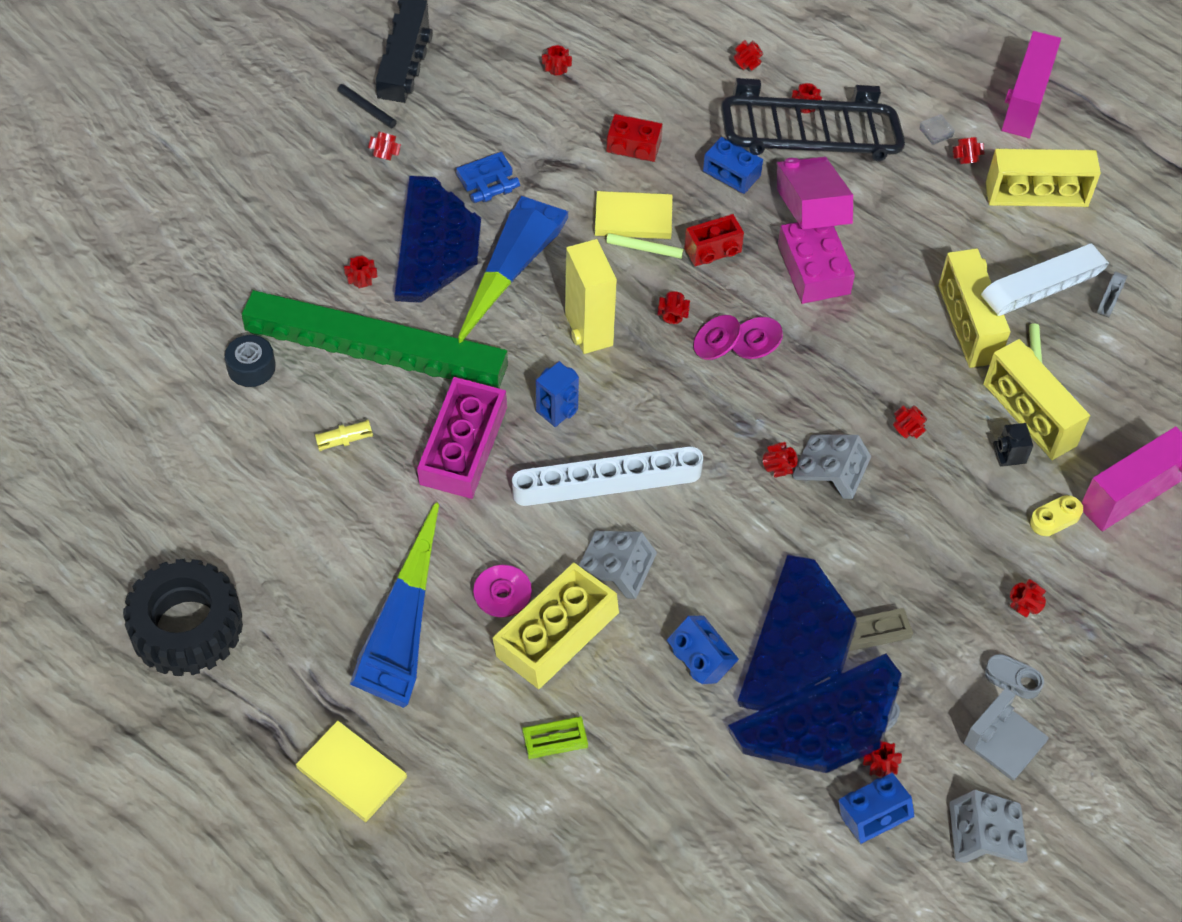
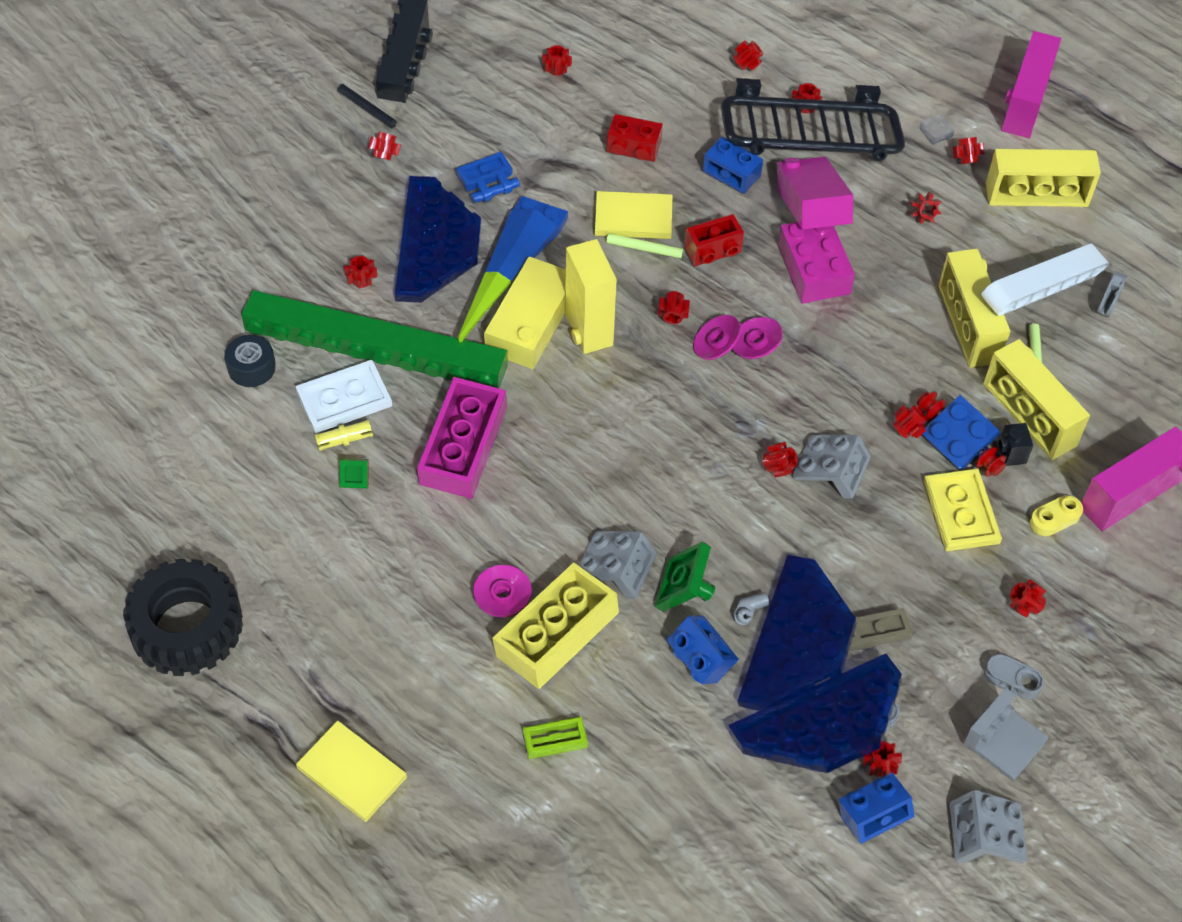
(343, 396): none -> white plate
(354, 473): none -> green plate
(391, 651): blue plate -> none
(529, 313): none -> light yellow brick
(557, 393): blue brick -> none
(594, 479): white beam -> none
(684, 578): none -> green tile
(746, 606): none -> light grey arm
(918, 206): none -> red gear
(961, 433): none -> blue plate
(962, 510): none -> light yellow tile

